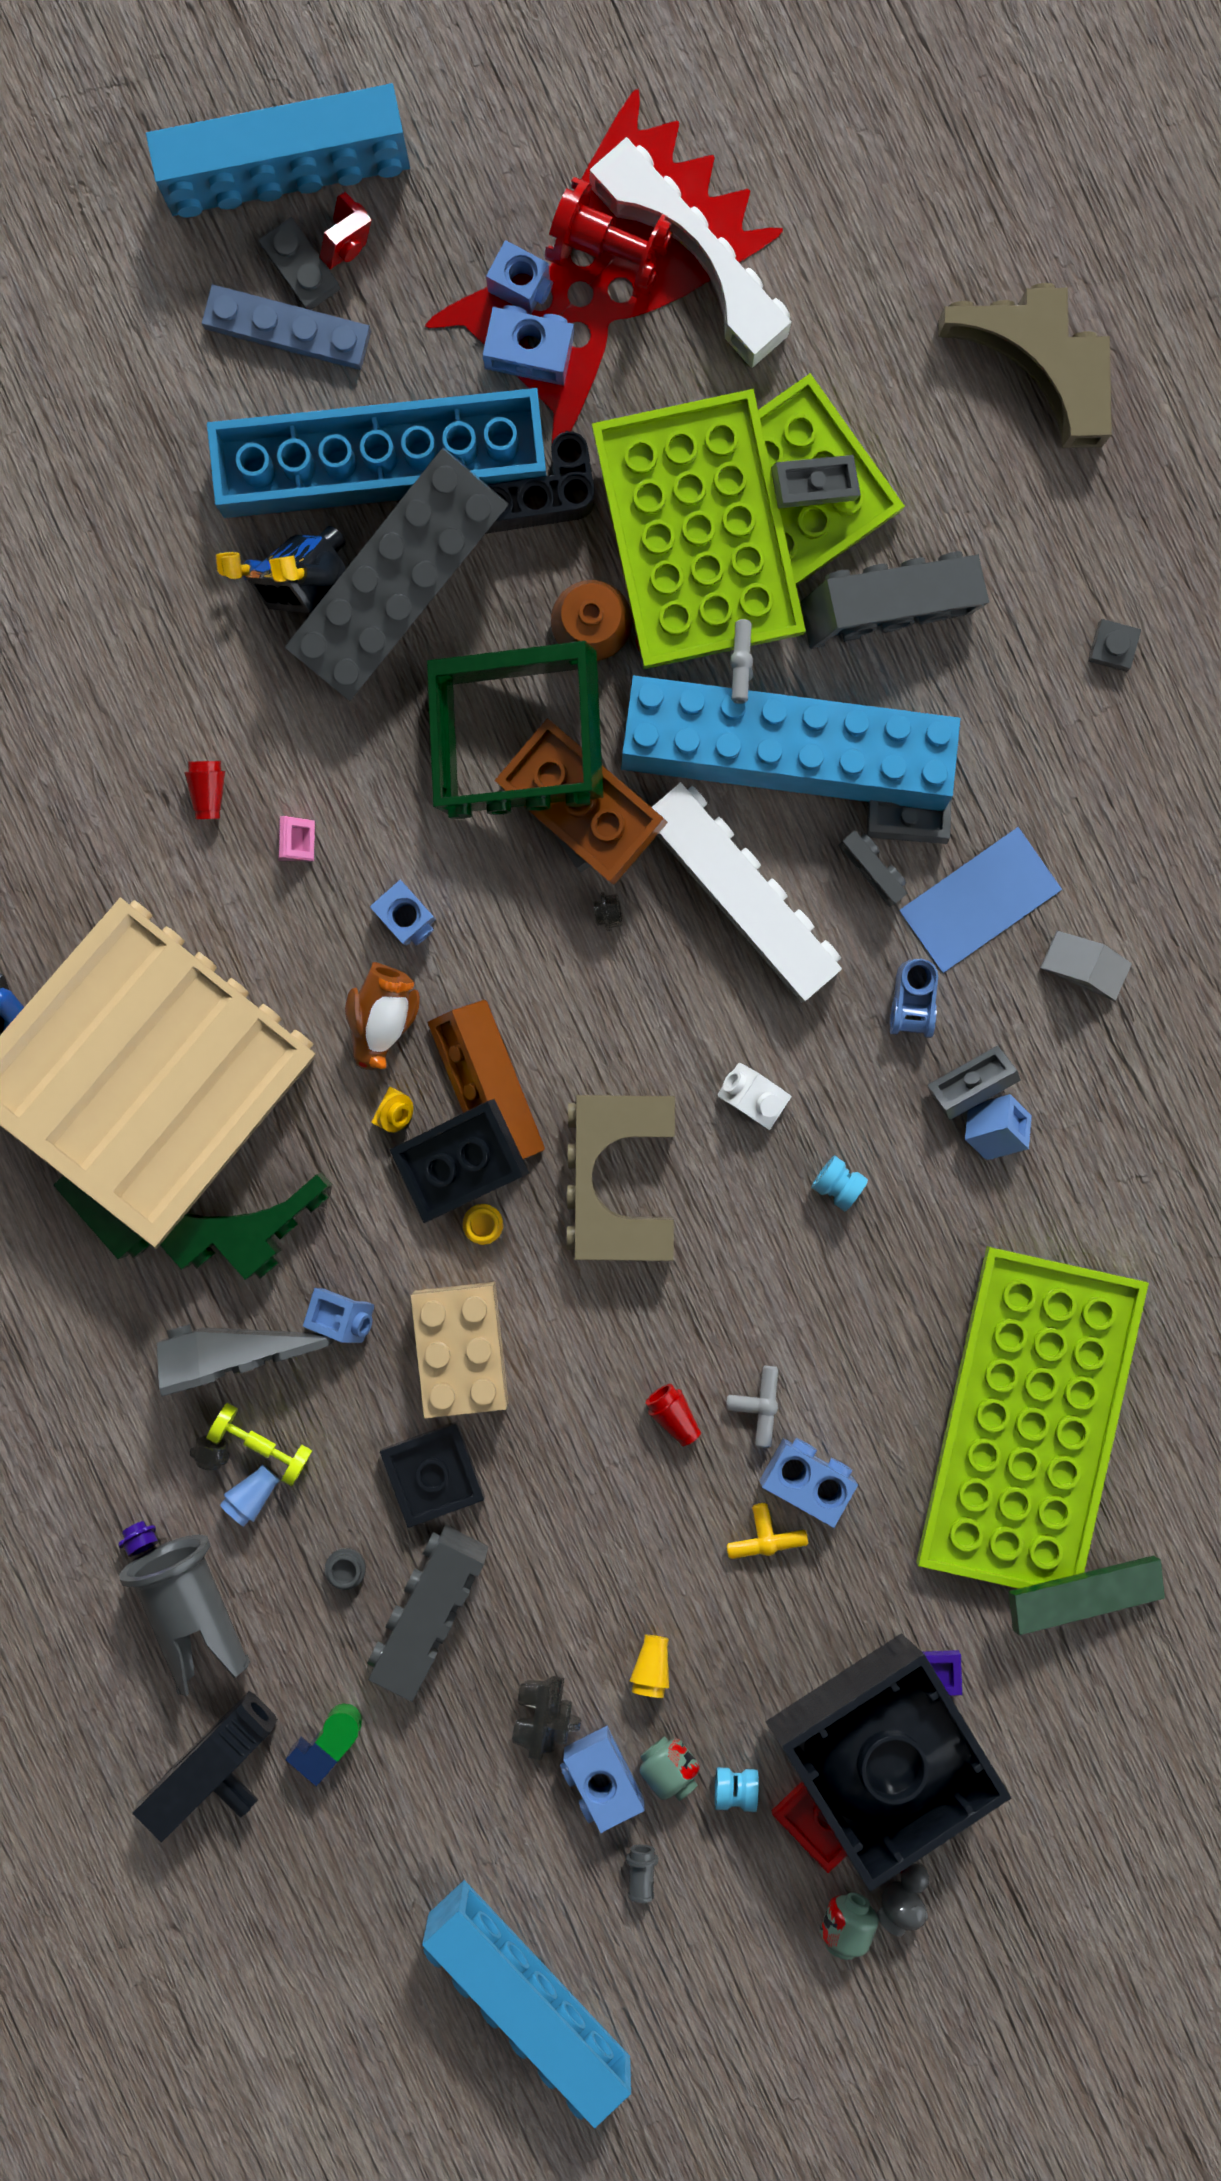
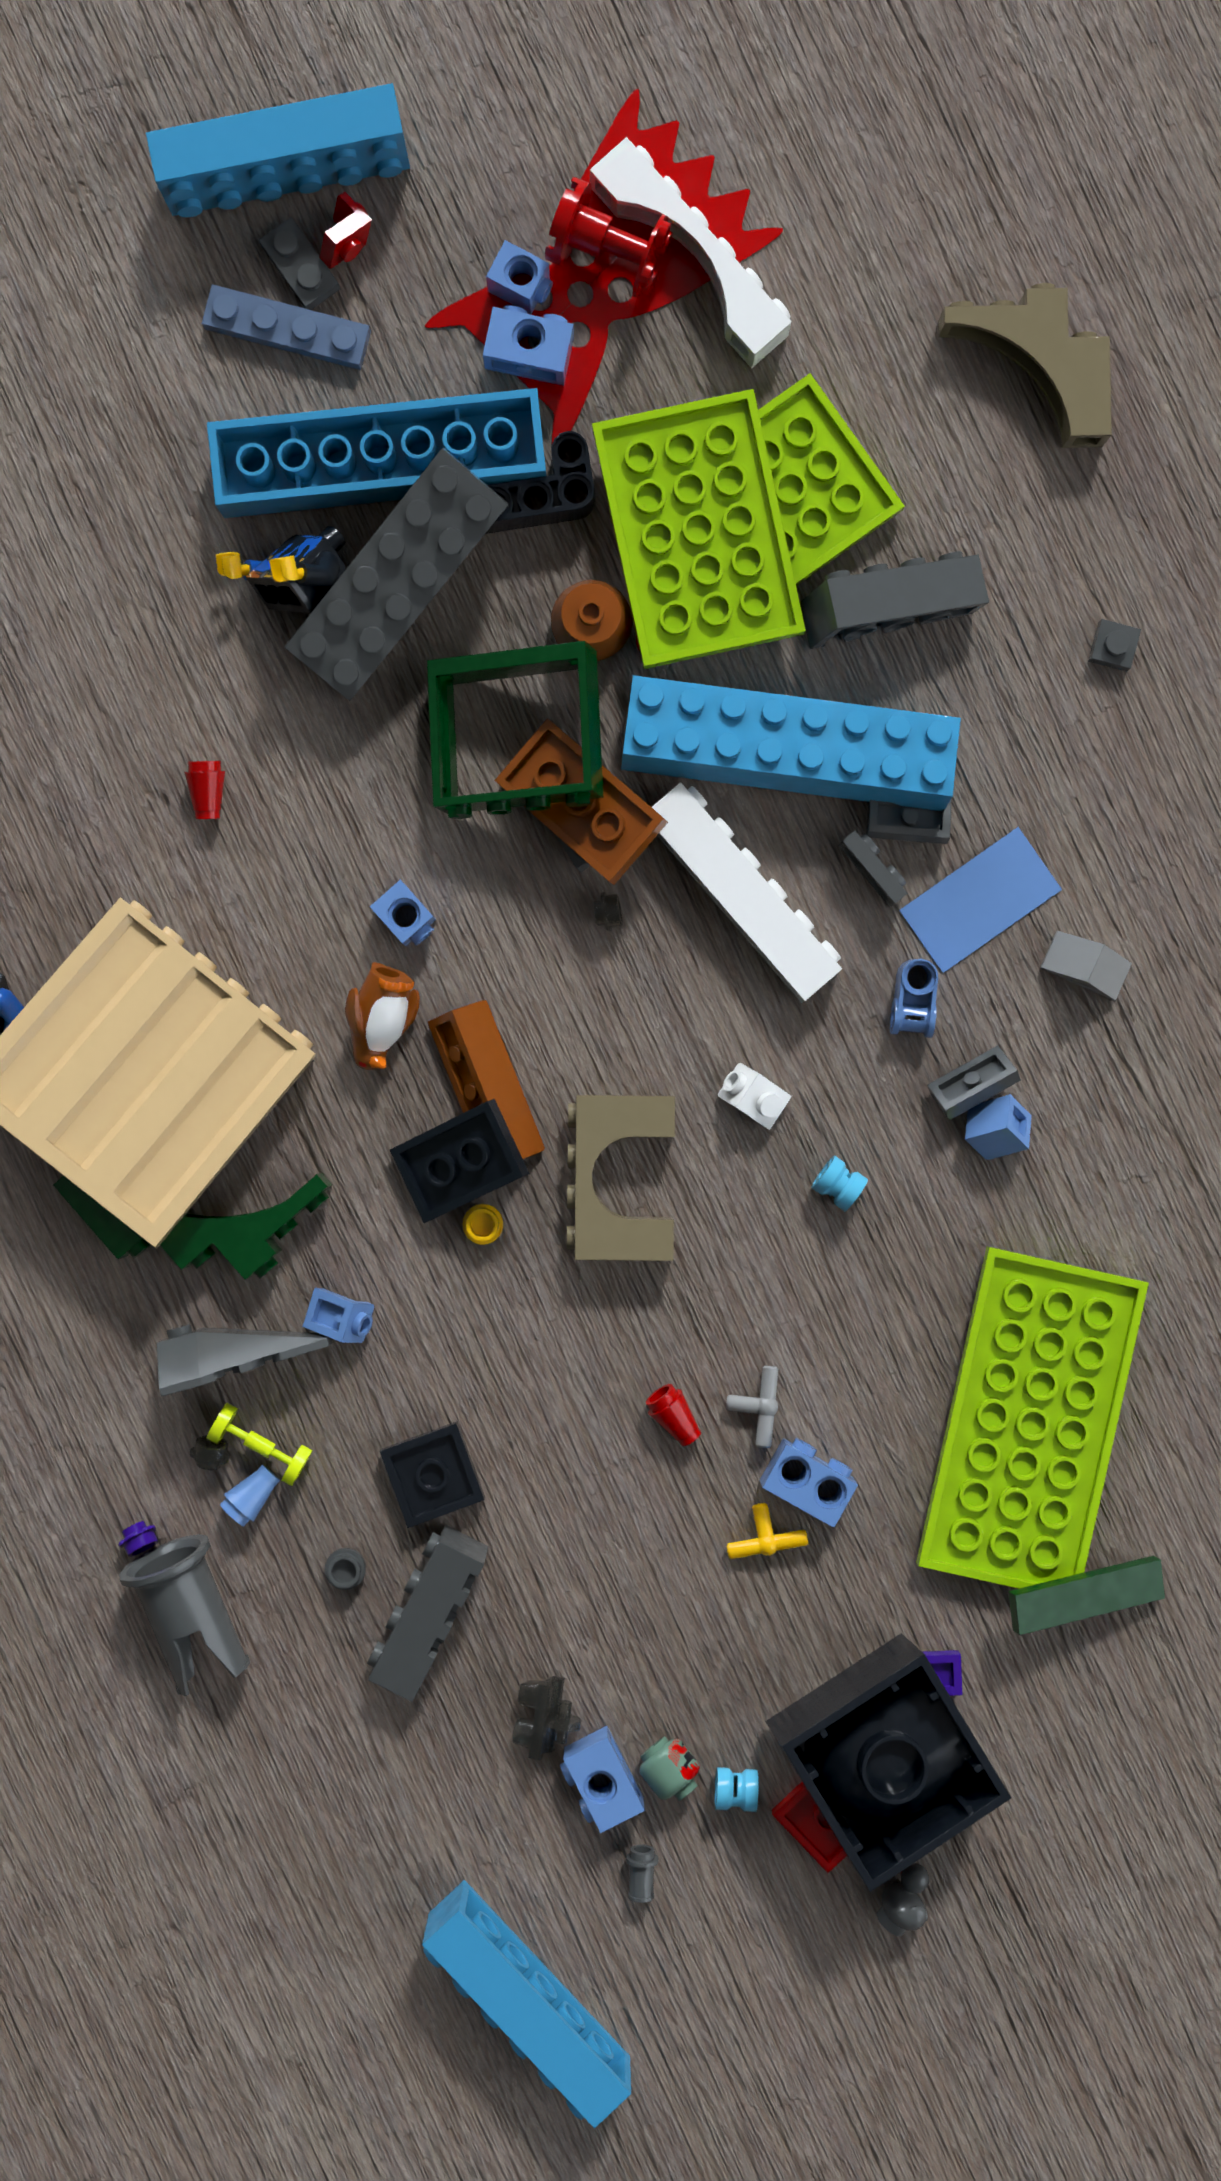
(208, 1769): black piece -> none
(296, 839): bright pink slope -> none
(331, 1743): leg -> none
(393, 1111): yellow plate -> none
(459, 1350): tan brick -> none
(651, 1669): yellow cone -> none
(741, 661): light grey piece -> none
(815, 481): dark grey plate -> none
(848, 1926): sand green head -> none

